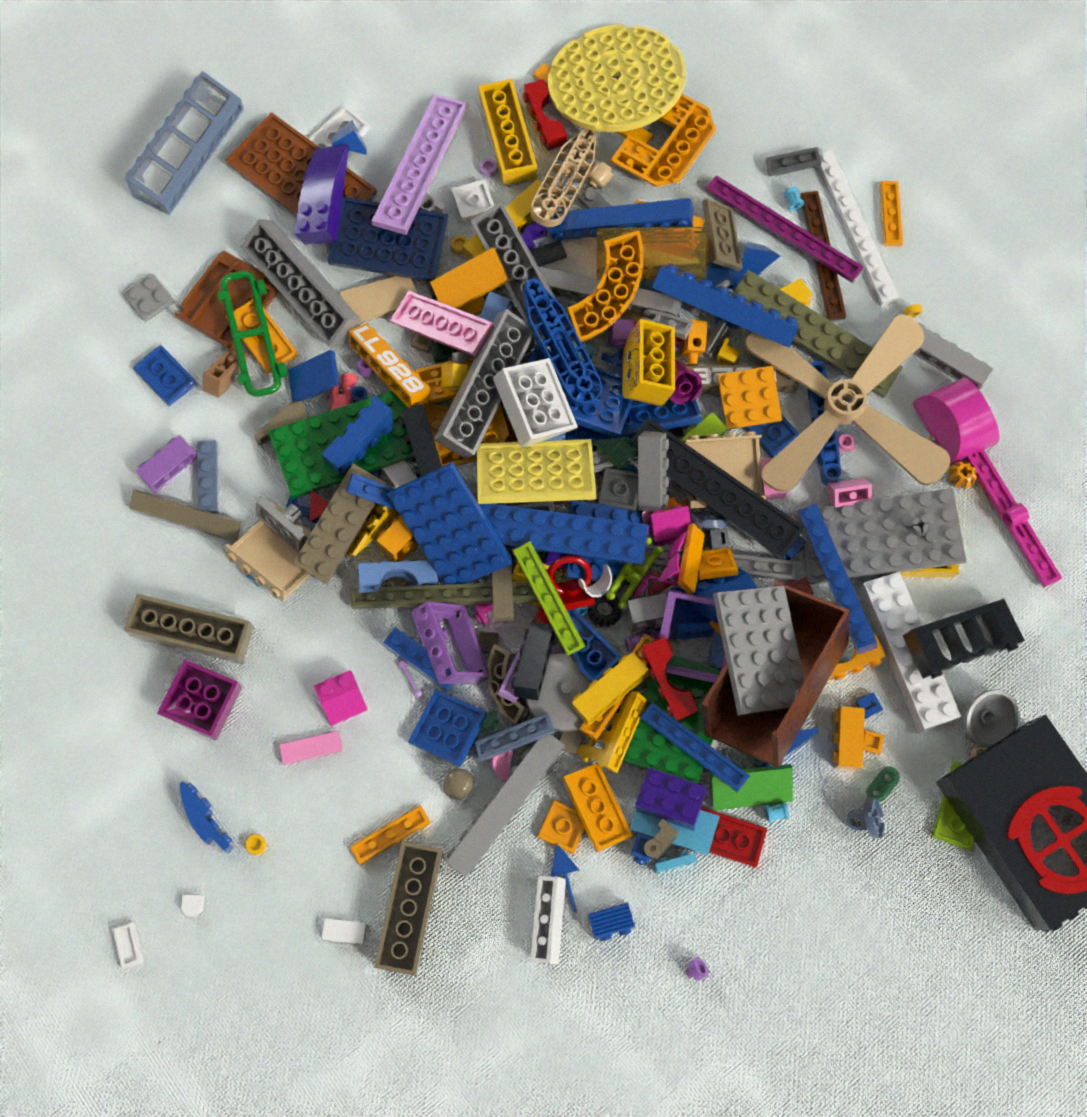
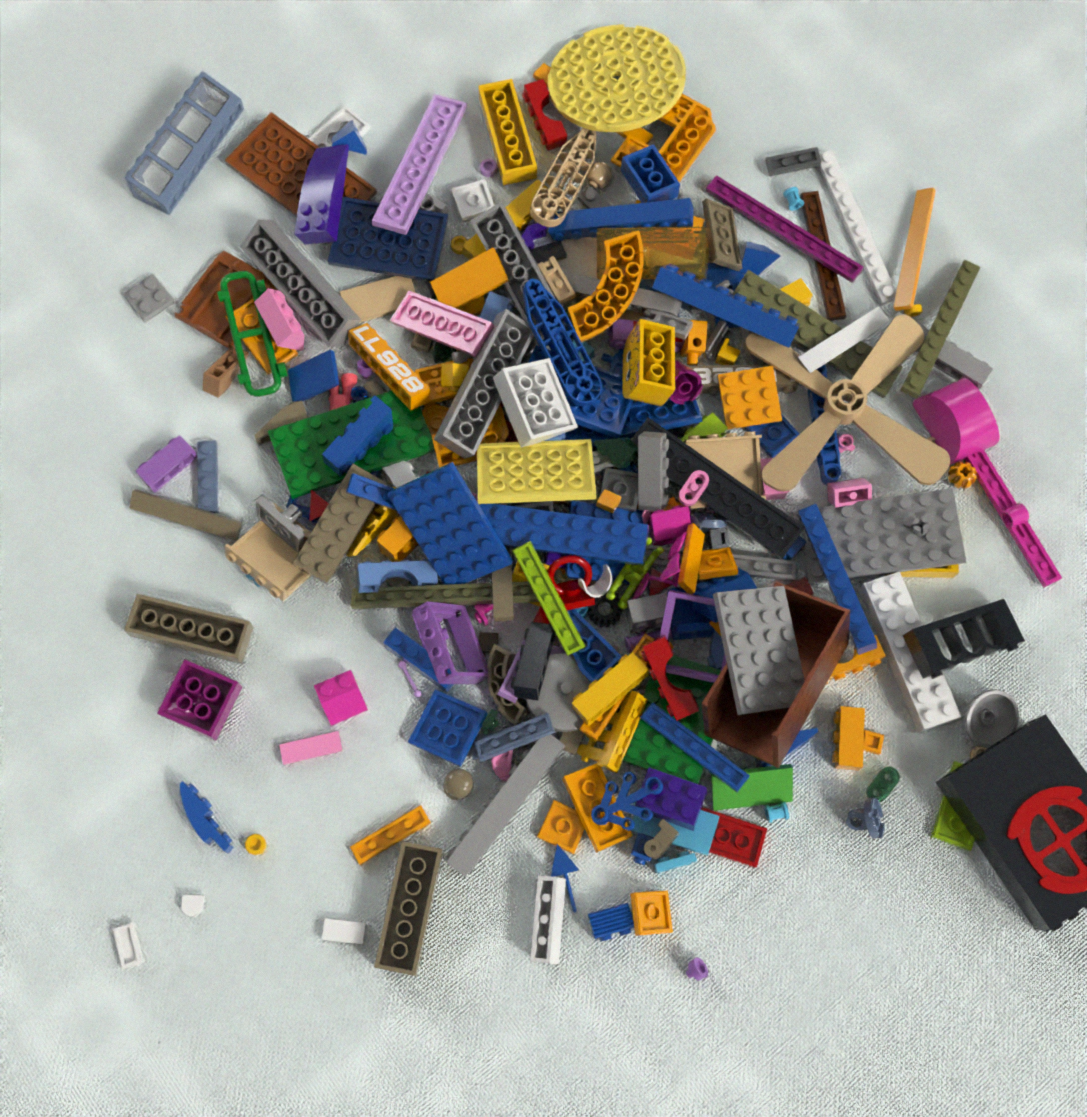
(165, 375): blue tile -> none
(280, 320): none -> bright pink slope
(374, 388): none -> dark tan tile
(421, 439): black brick -> none
(557, 280): none -> tan plate
(608, 501): none -> light orange tile
(623, 802): none -> blue plant
(650, 175): none -> blue brick
(651, 913): none -> light orange plate
(694, 489): none -> bright pink plate
(844, 339): none -> white sticker
(870, 704): blue tile -> none
(891, 213): light orange tile -> none
(914, 249): none -> light orange tile
(940, 329): none -> olive plate

